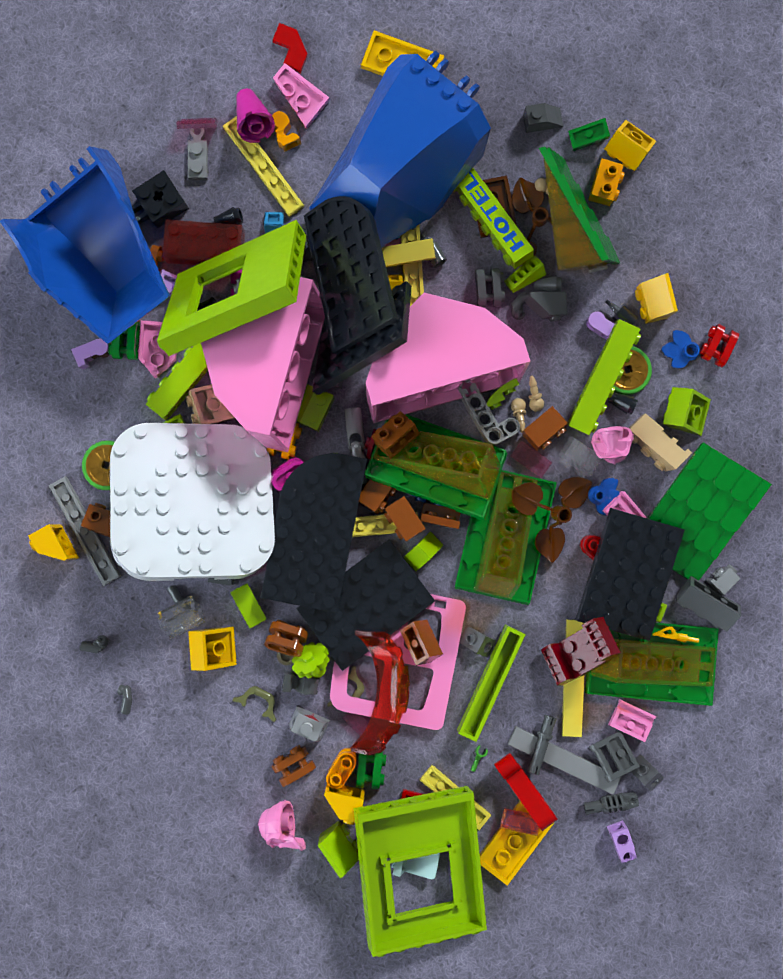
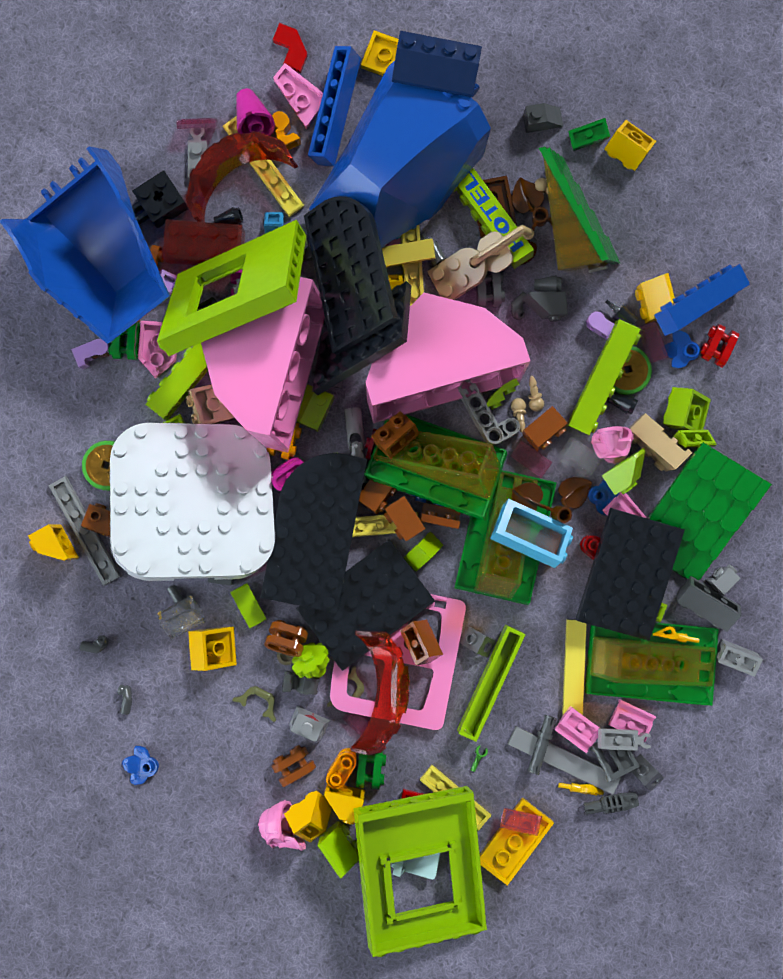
(137, 765): none -> blue plate
(225, 157): none -> clear red windscreen
(310, 816): none -> yellow slope
(334, 106): none -> blue brick
(436, 63): none -> dark blue slope
(457, 273): none -> tan plate
(526, 274): lime slope -> none
(526, 791): red beam -> none
(532, 533): none -> medium azure window
(577, 729): none -> bright pink plate
(581, 651): plate -> none
(583, 788): none -> yellow hand
(606, 182): light orange brick -> none
(621, 739): none -> light grey plate
(622, 841): lavender leg -> none
(626, 473): none -> lime slope
(653, 342): none -> clear pink tile
(694, 438): none -> lime slope
(701, 299): none -> blue brick
(739, 658): none -> light grey hinge

